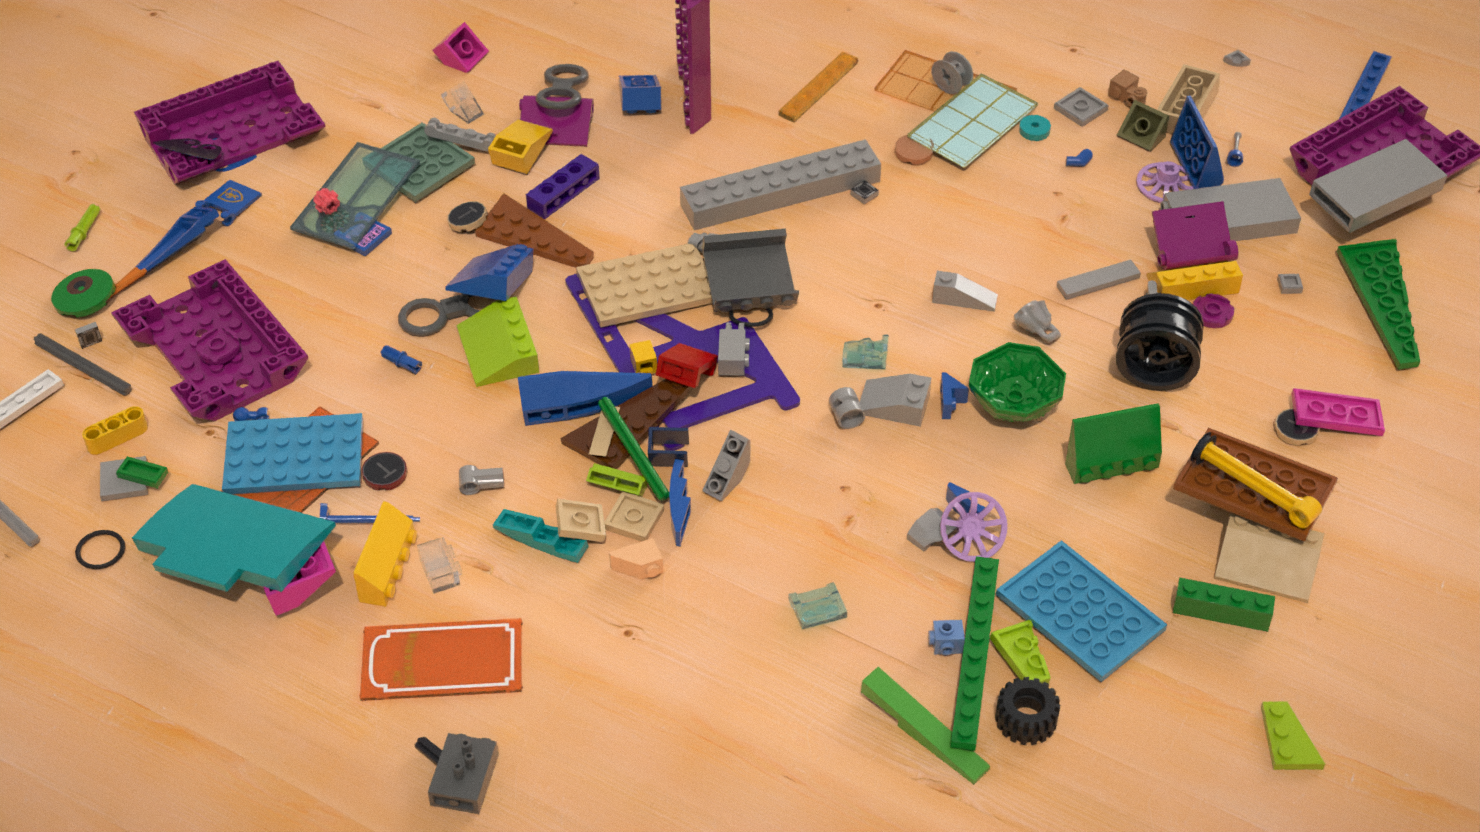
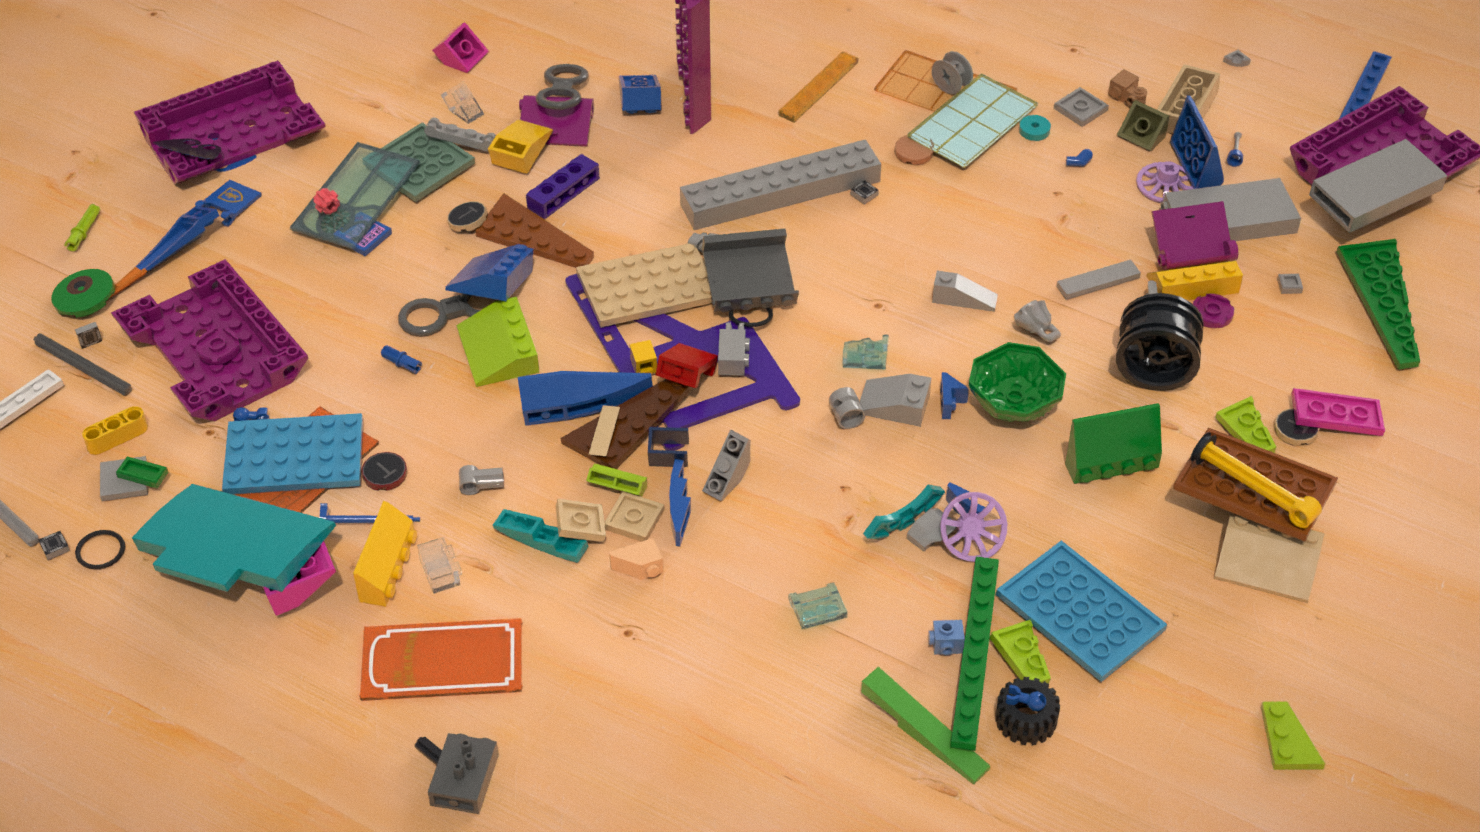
(53, 545): none -> tile
(634, 449): green axle -> none
(904, 517): none -> teal tile
(1035, 701): none -> blue arm
(1224, 604): green brick -> none
(1245, 424): none -> lime wing

